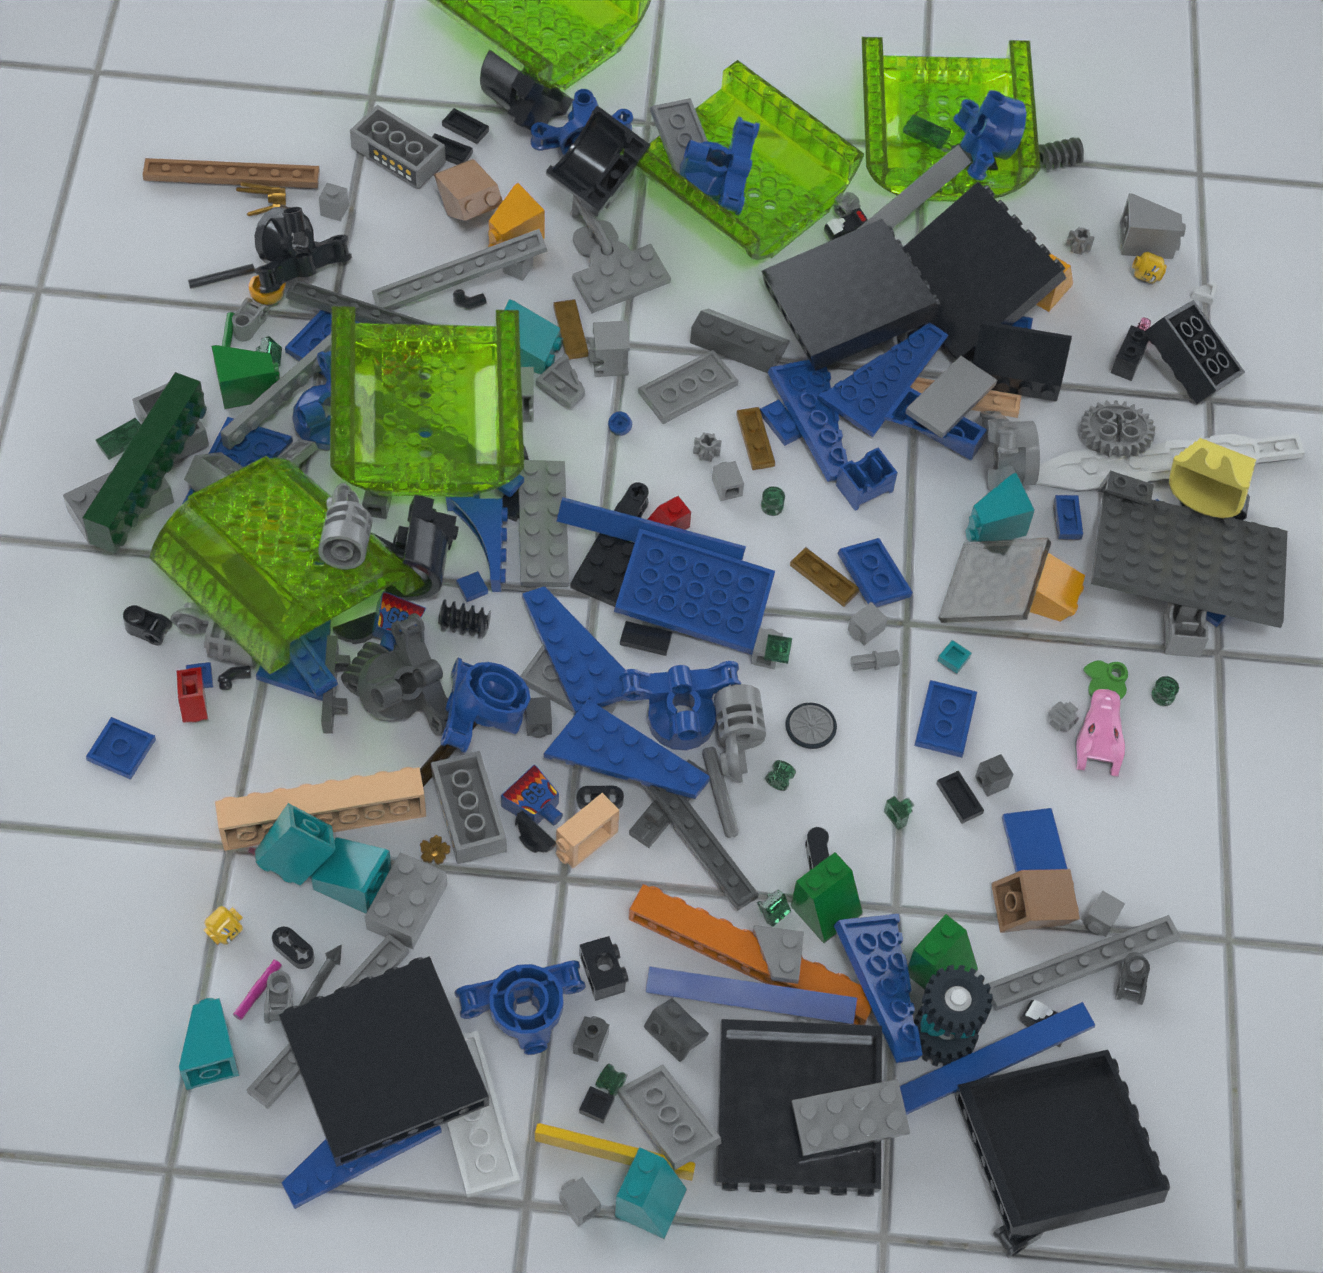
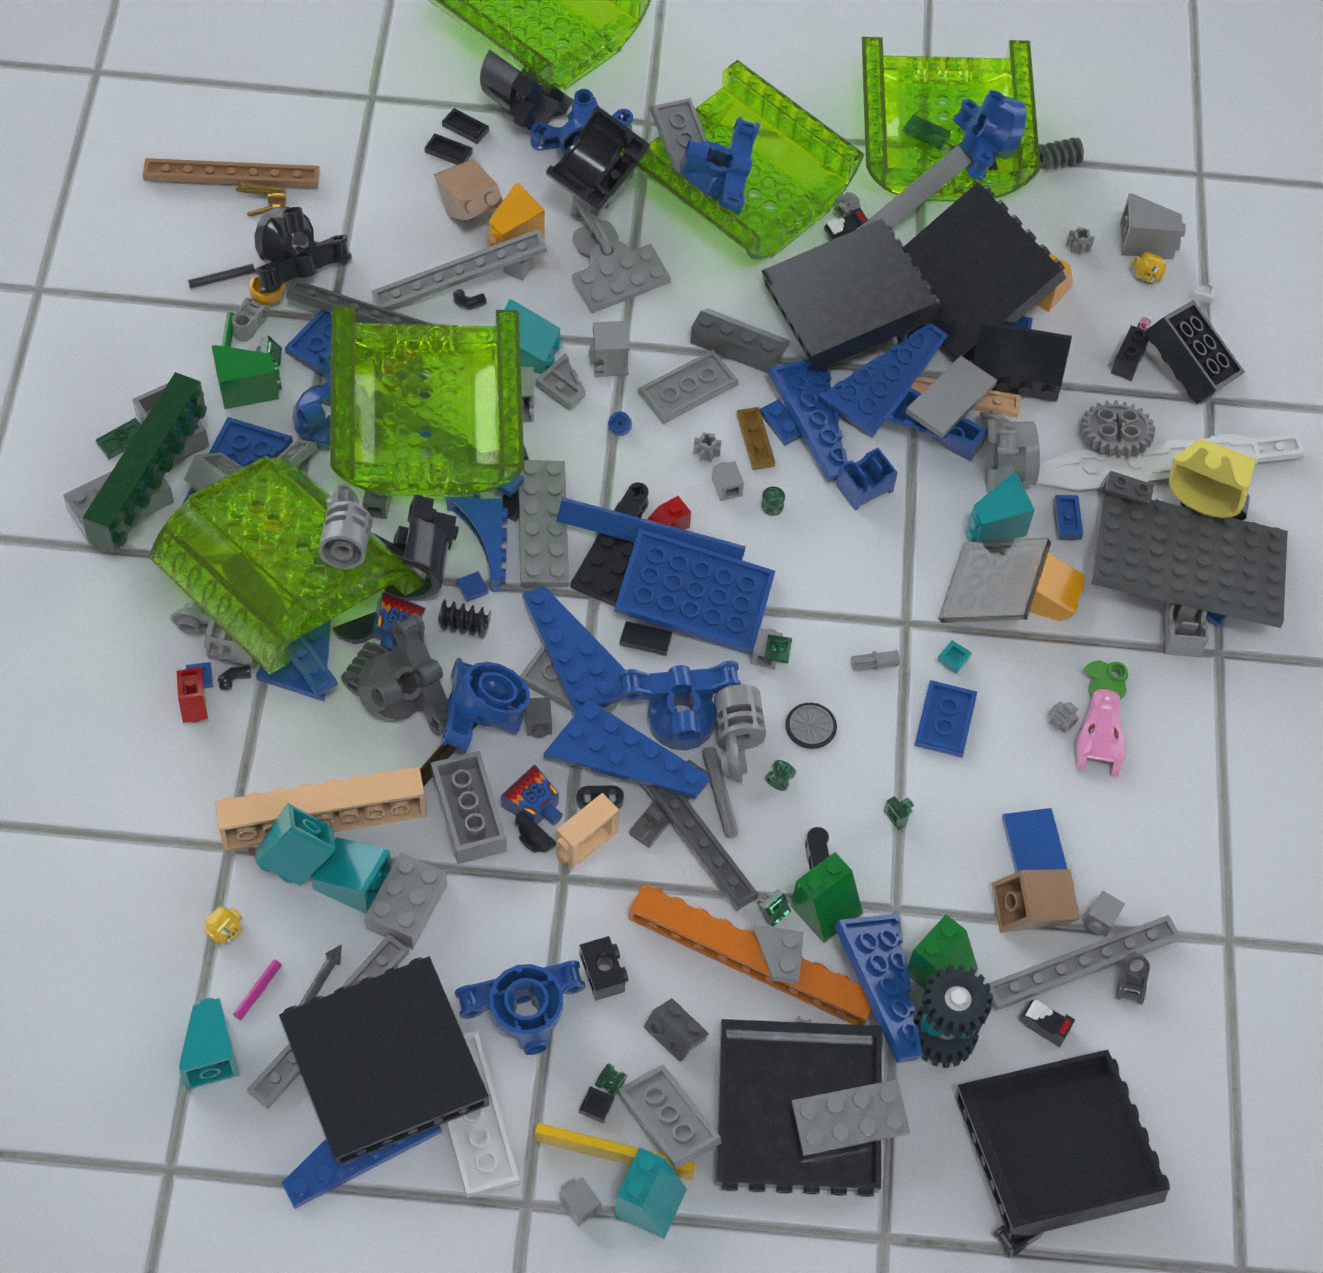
(120, 748): blue tile -> none
(150, 624): black piece -> none
(274, 396): light grey plate -> none
(277, 1000): light grey piece -> none
(289, 952): black beam -> none
(331, 704): dark grey hinge -> none
(333, 201): light grey brick -> none
(397, 146): light grey brick -> none
(434, 850): pearl gold plant -> none
(570, 329): pearl gold tile -> none
(591, 1038): dark grey brick -> none
(751, 995): blue tile -> none
(824, 577): pearl gold tile -> none
(867, 624): light grey brick -> none
(875, 572): blue tile -> none
(960, 797): black tile -> none
(994, 775): dark grey brick -> none
(996, 1057): blue tile -> none
(1161, 696): clear green wheel -> none

